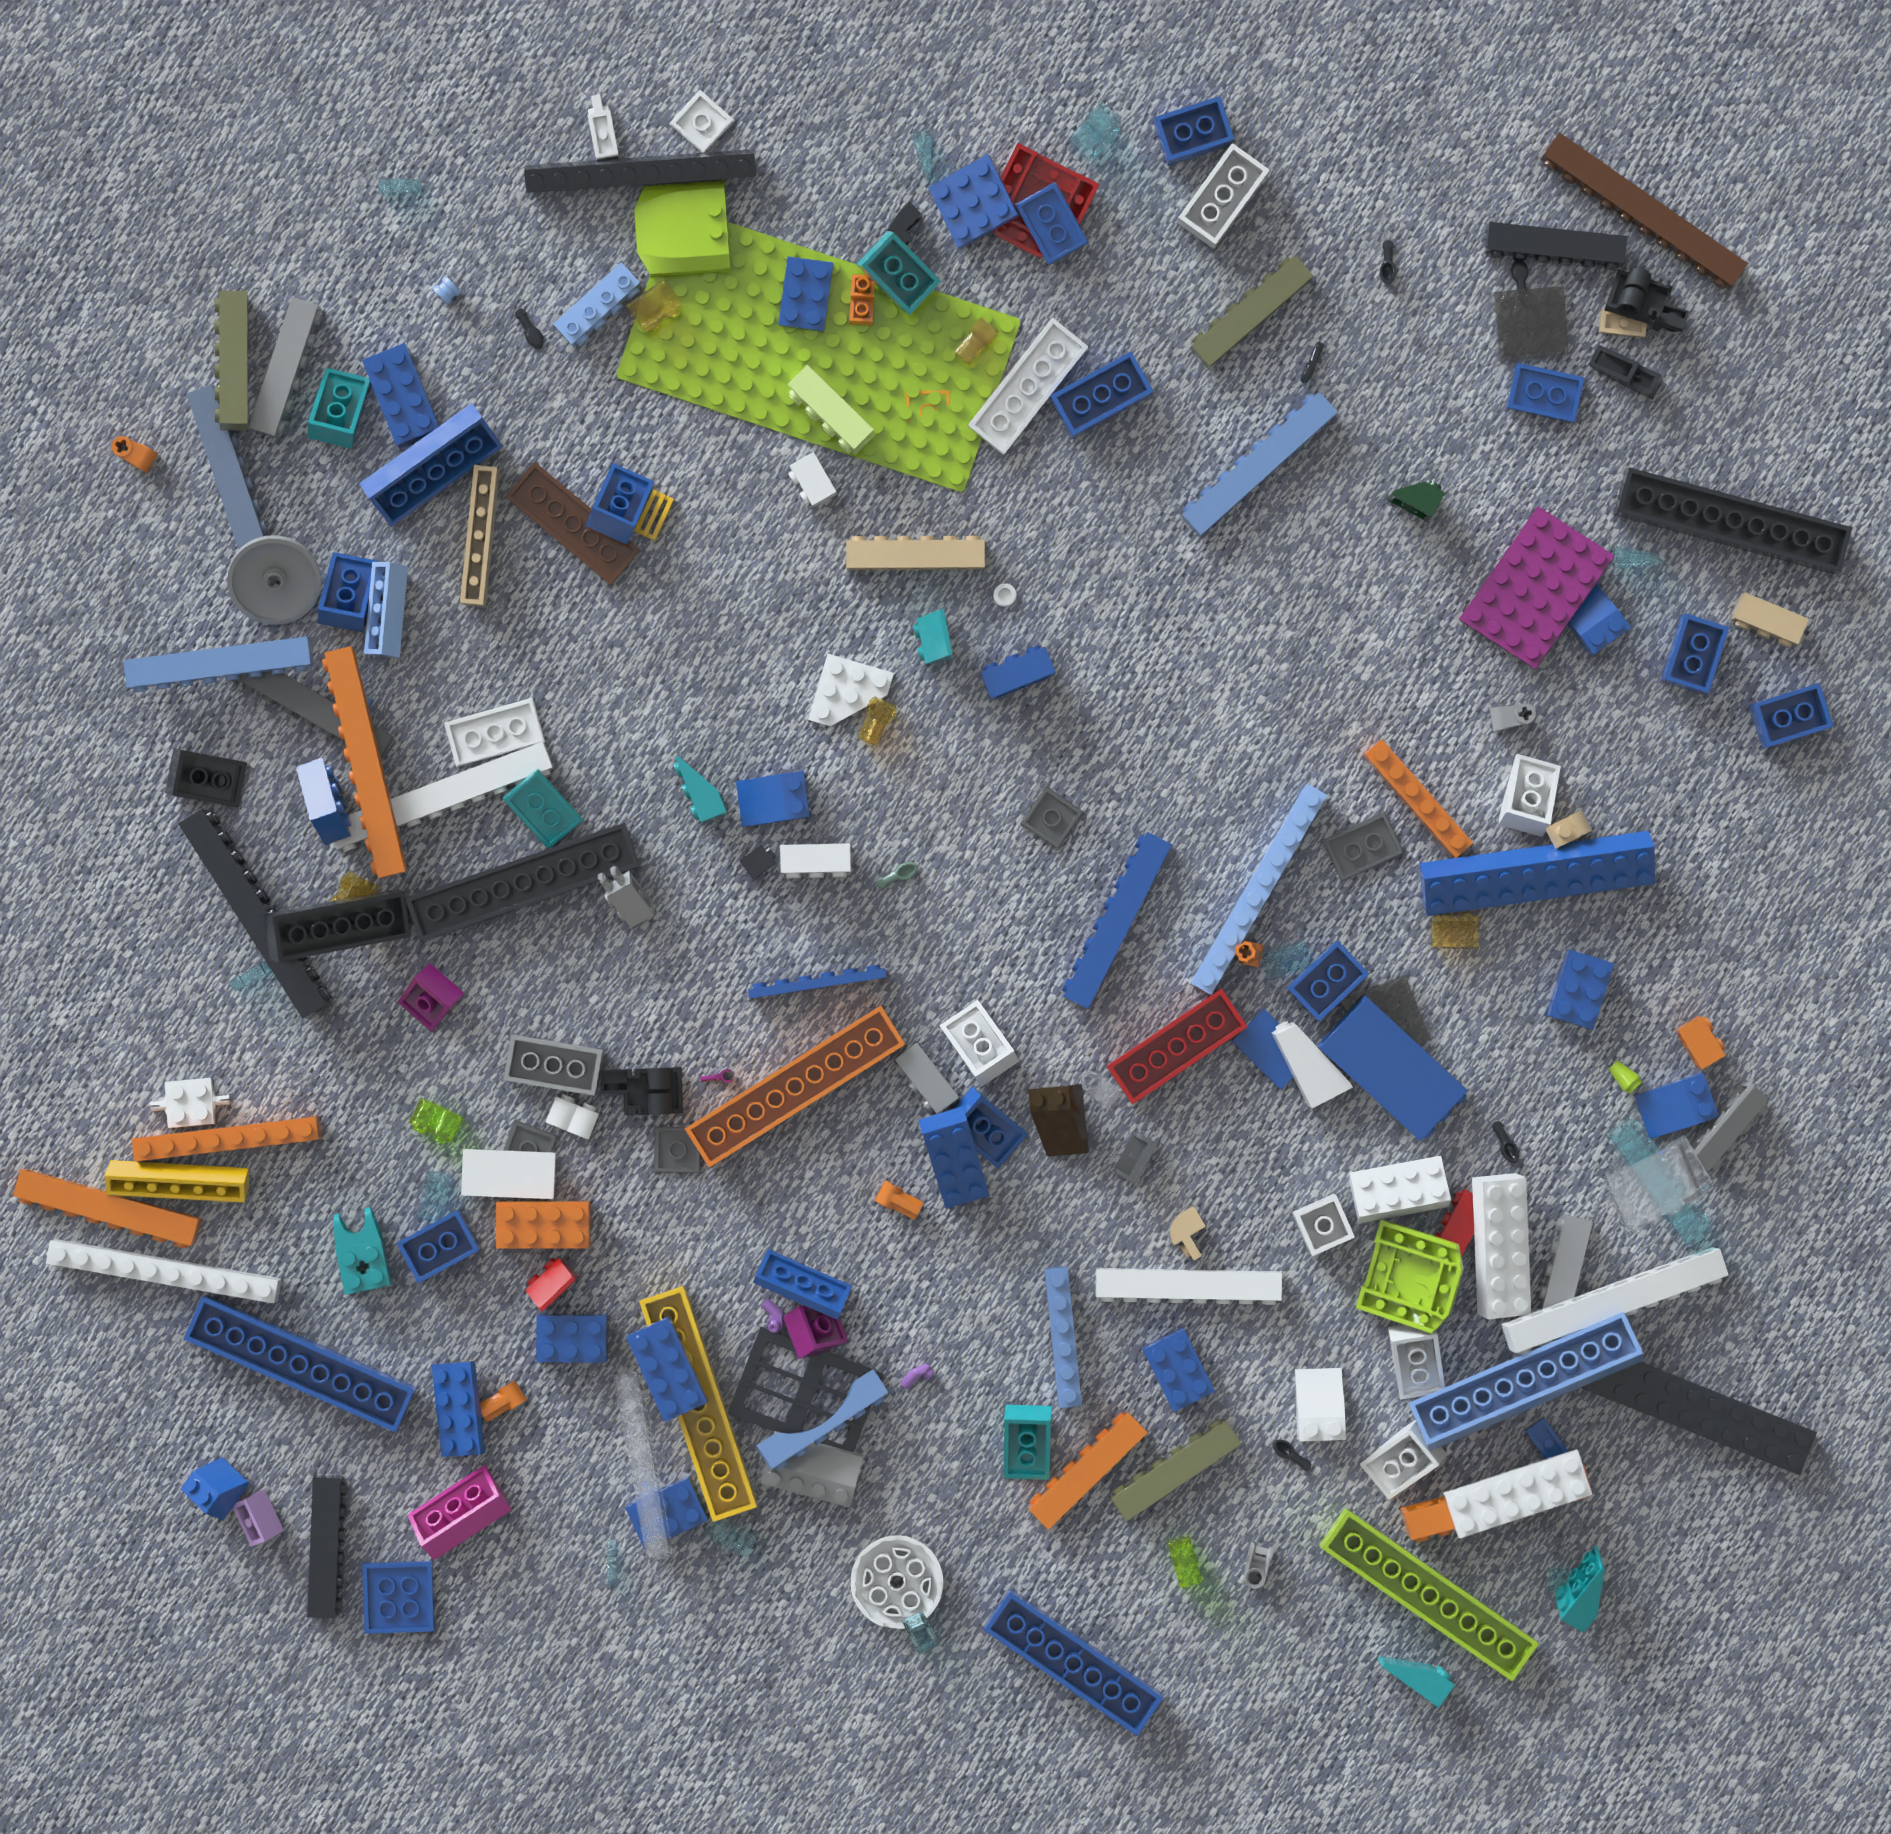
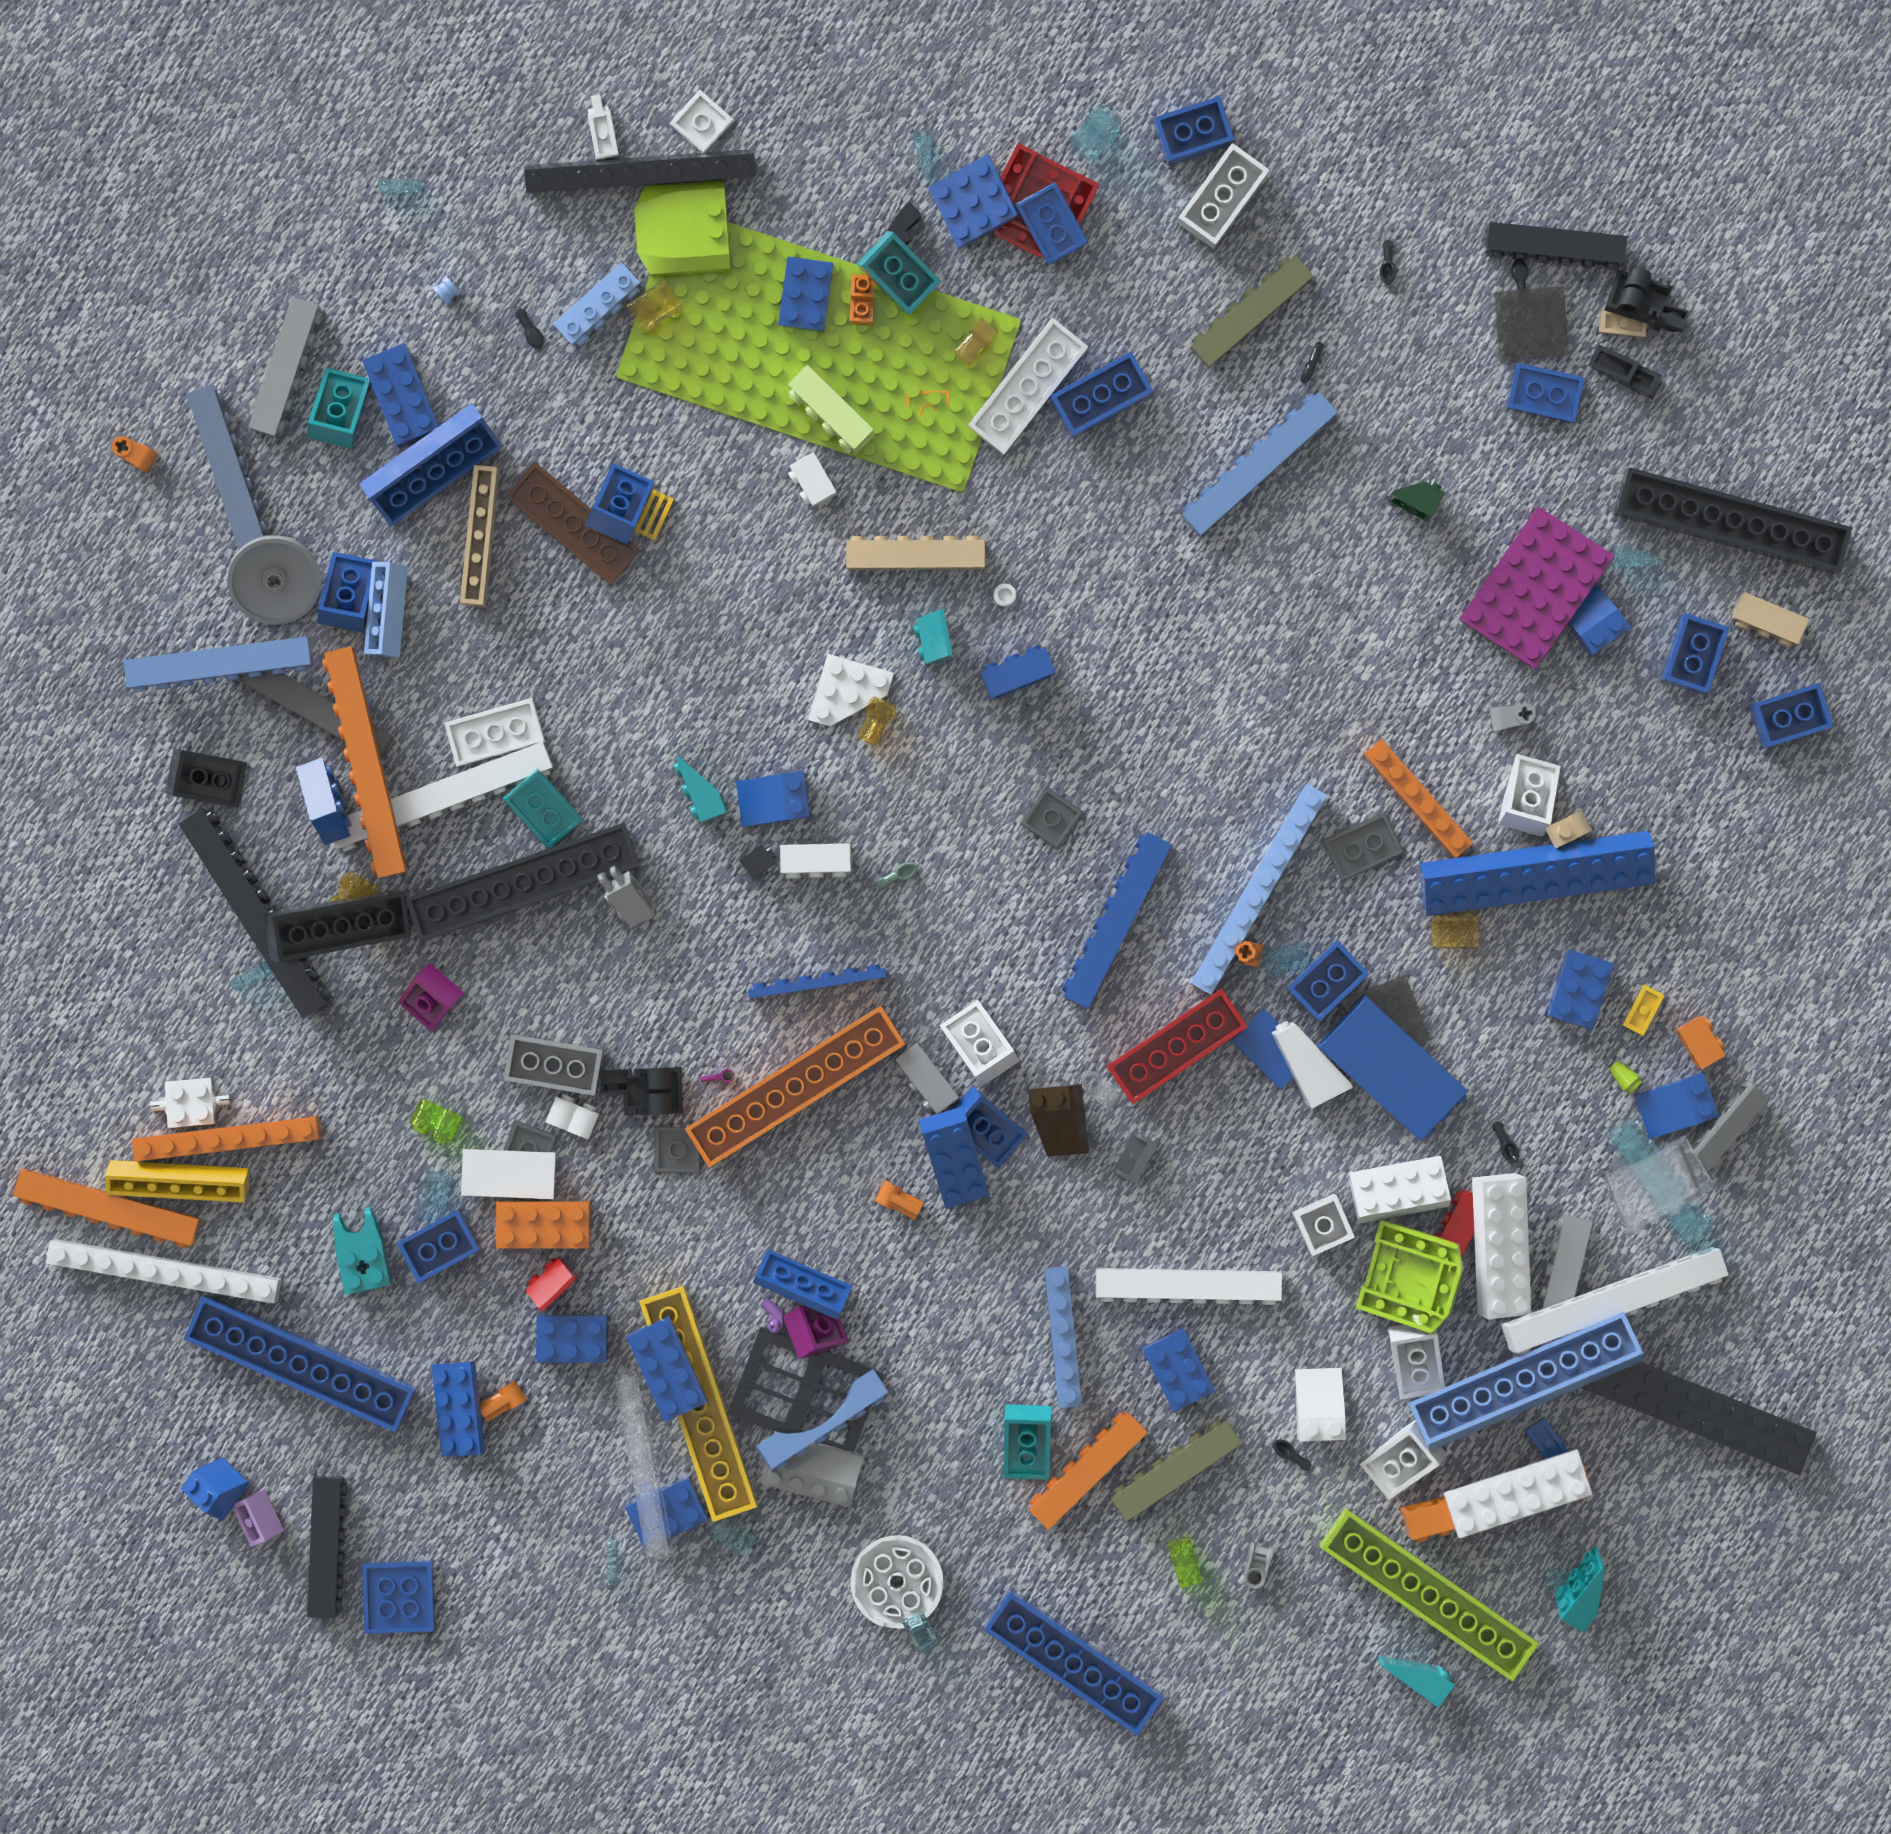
(232, 360): olive brick -> none
(459, 1512): dark pink slope -> none
(923, 1370): medium lavender arm -> none
(1183, 1227): tan brick -> none
(1643, 1010): none -> yellow plate
(1644, 211): reddish brown brick -> none

